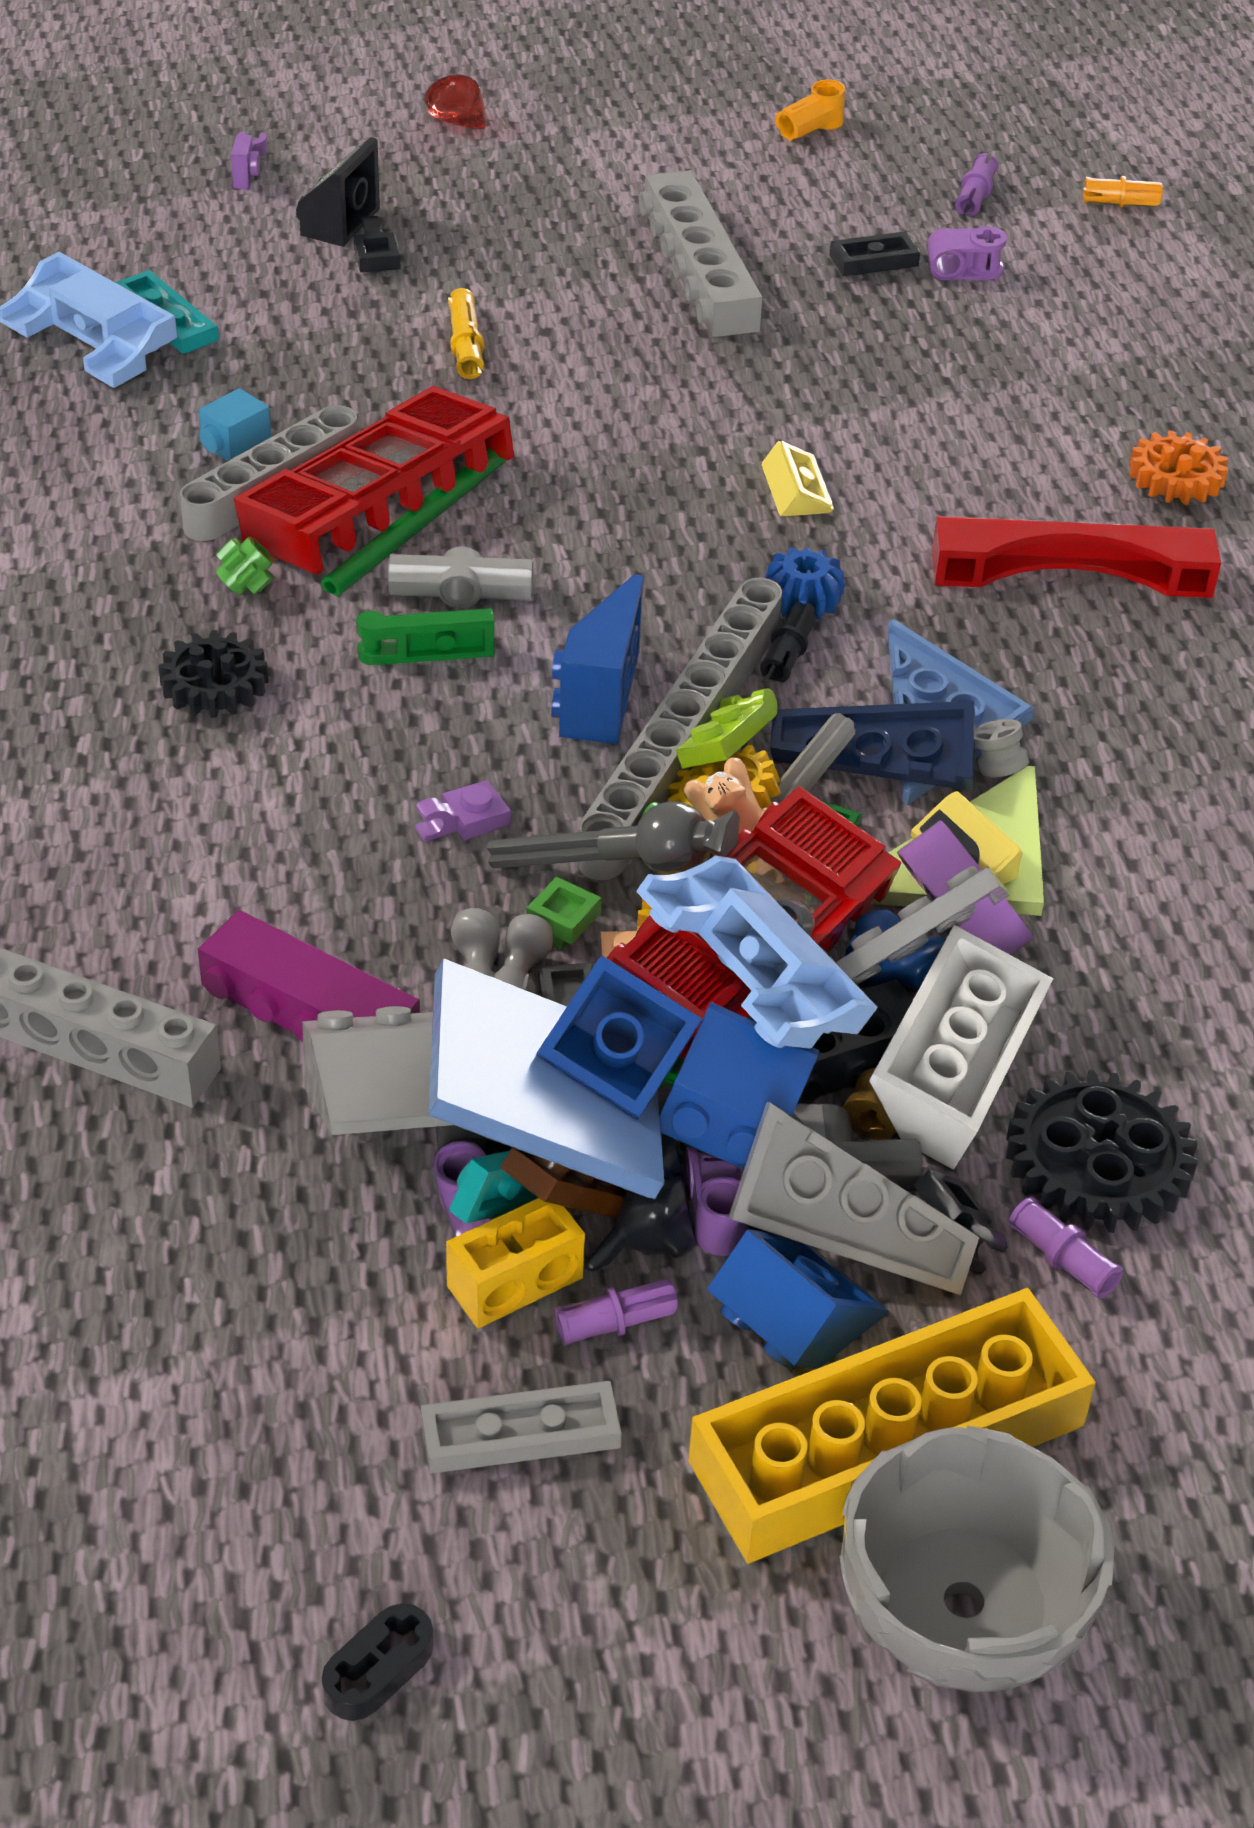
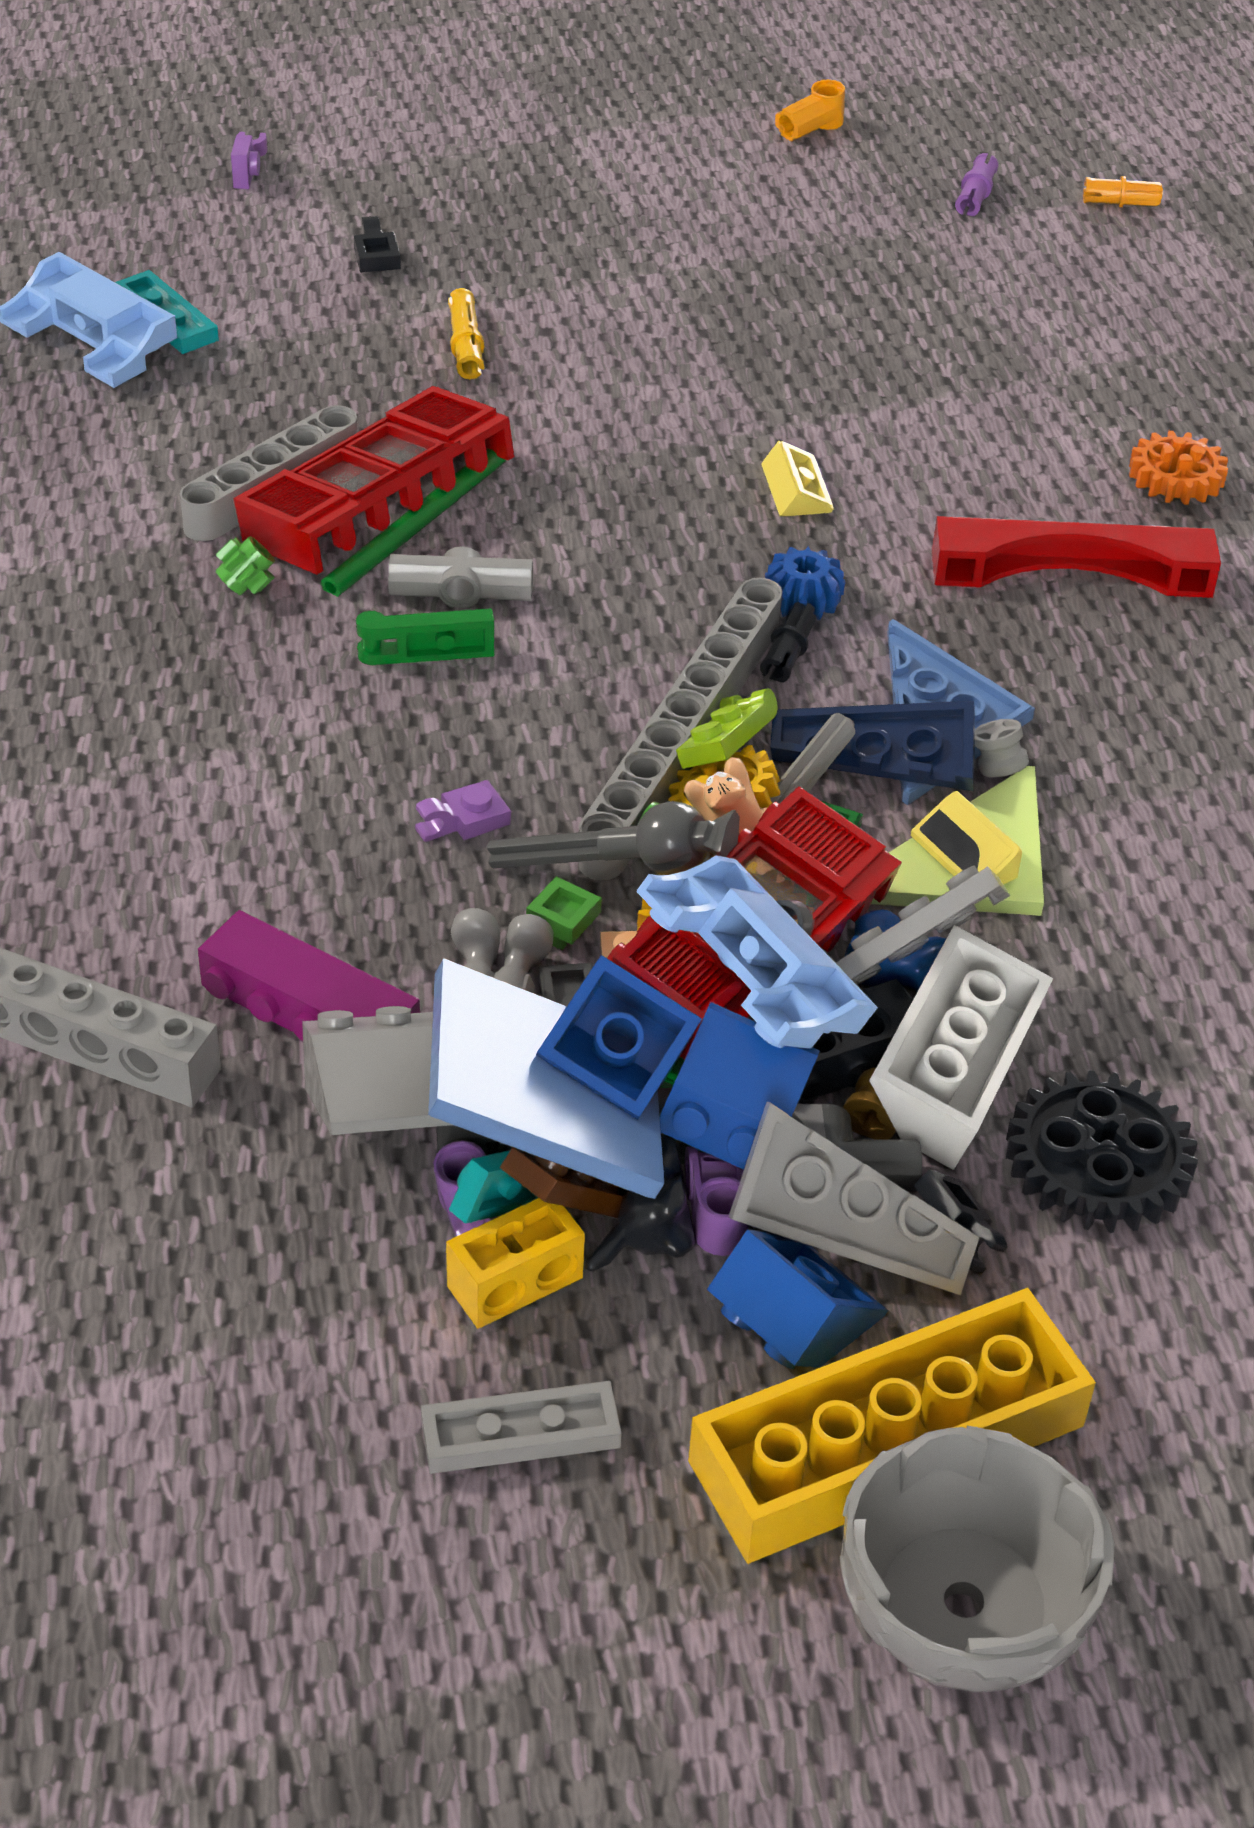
(189, 673): black gear -> none
(234, 424): dark azure brick -> none
(341, 198): black slope -> none
(387, 1672): black beam -> none
(456, 101): clear red piece -> none
(599, 667): blue slope -> none
(615, 1311): medium lavender axle -> none
(701, 254): light grey brick -> none
(874, 253): black plate -> none
(937, 858): medium lavender beam -> none
(967, 253): medium lavender piece -> none
(1066, 1247): medium lavender pin -> none

